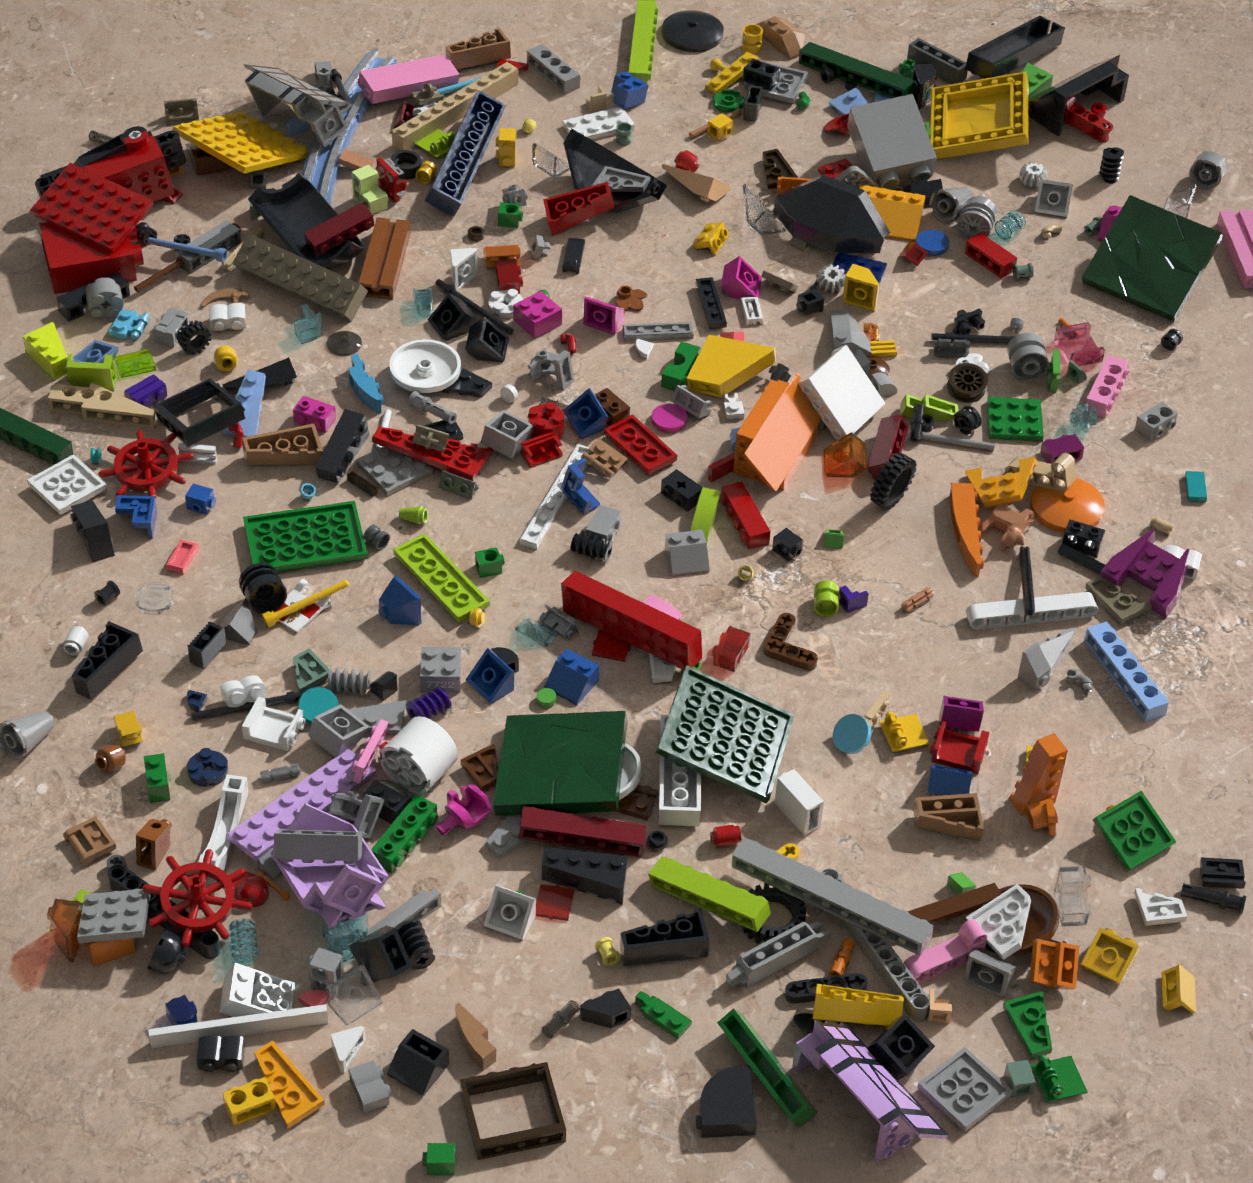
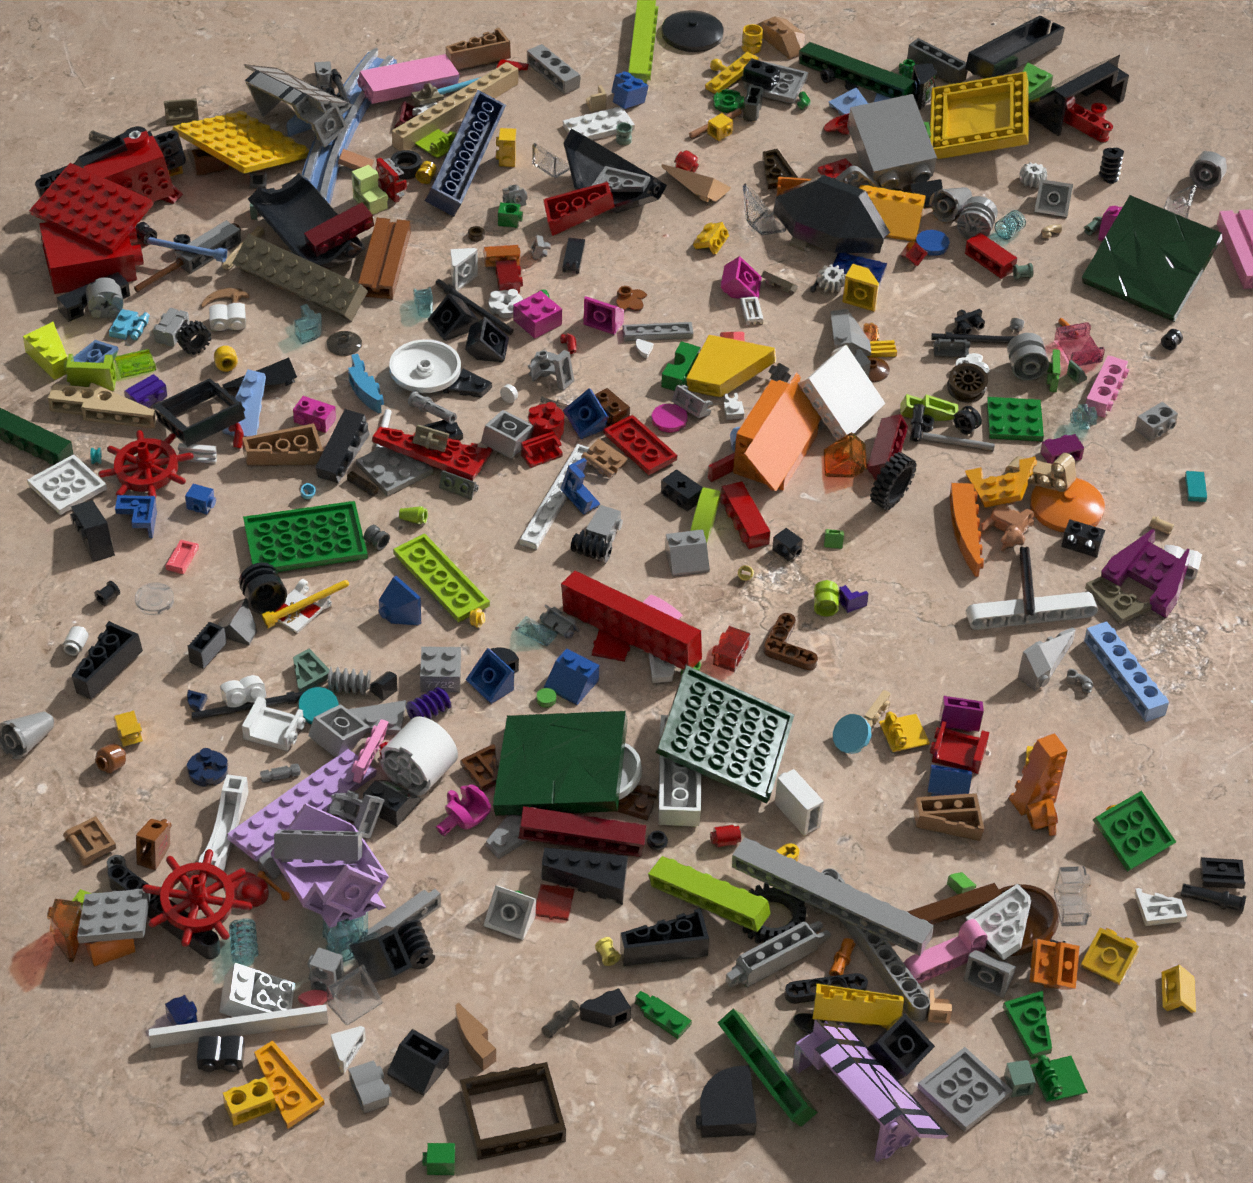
(156, 778): green brick -> none
(167, 953): black cylinder -> none
(405, 833): green brick -> none
(489, 562): green brick -> none
(529, 125): light yellow hinge -> none
(711, 303): black plate -> none
(810, 302): black brick -> none
(883, 384): light grey brick -> none
(917, 599): nougat axle -> none
(1081, 558): black axle -> none

